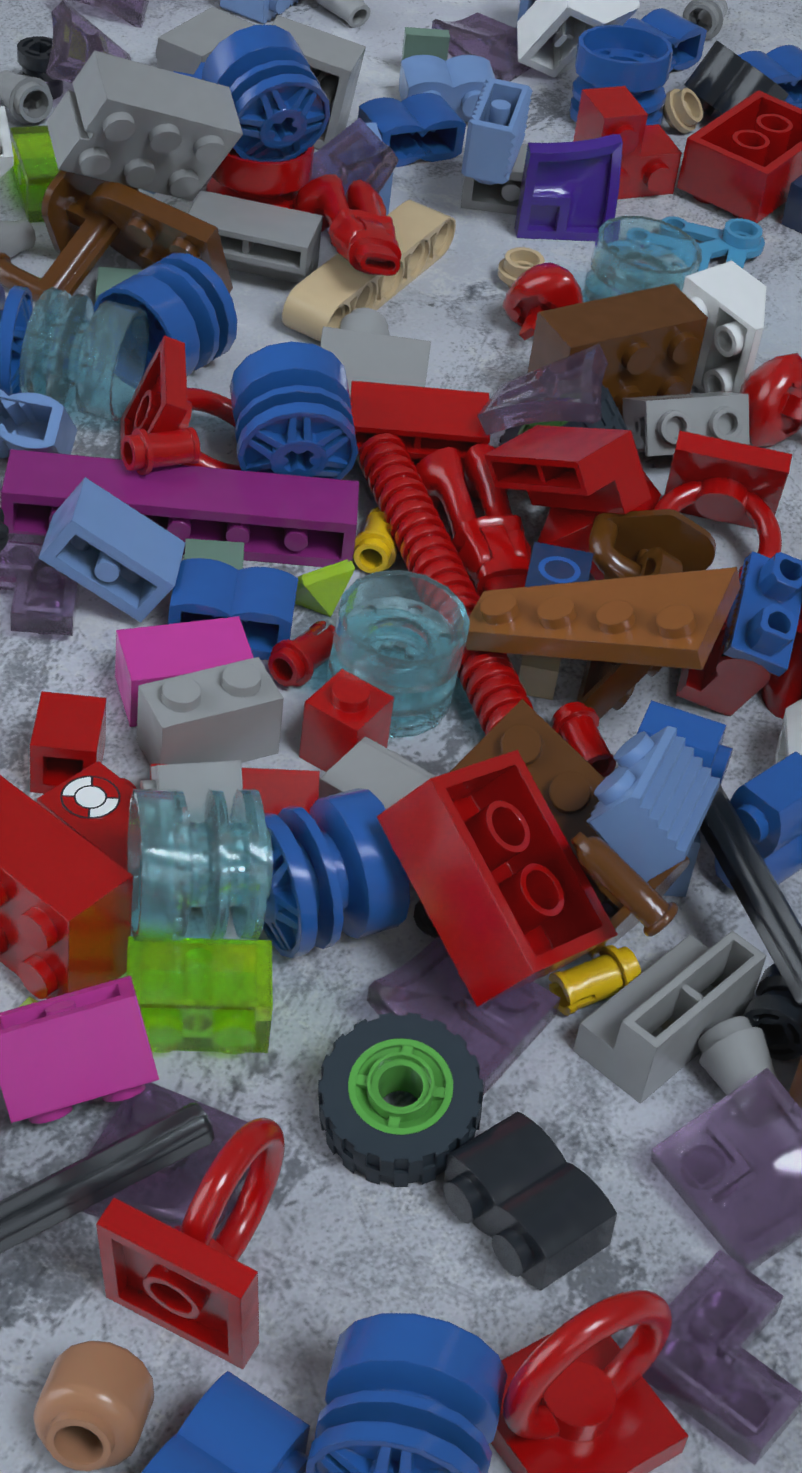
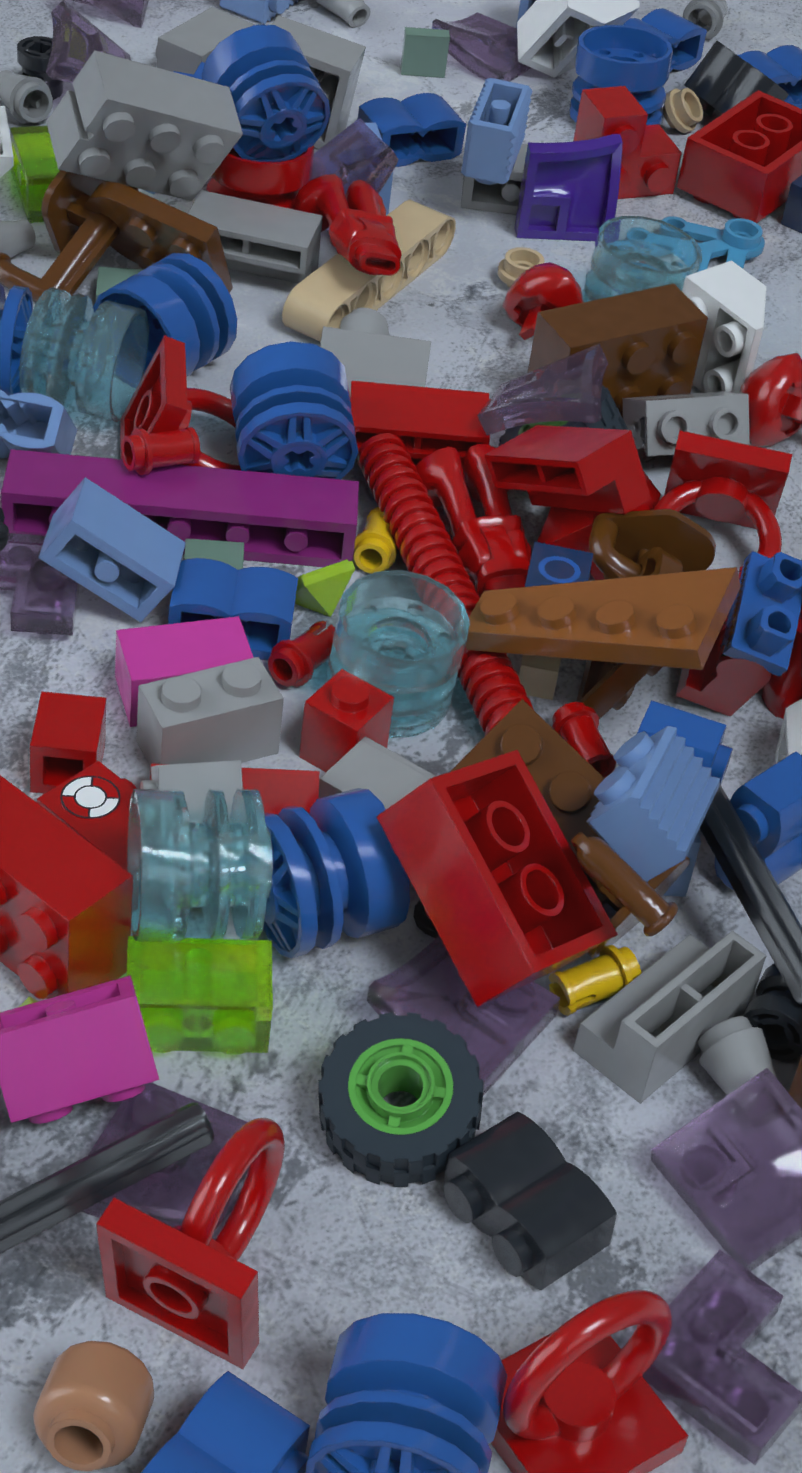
(456, 79): medium blue brick -> none

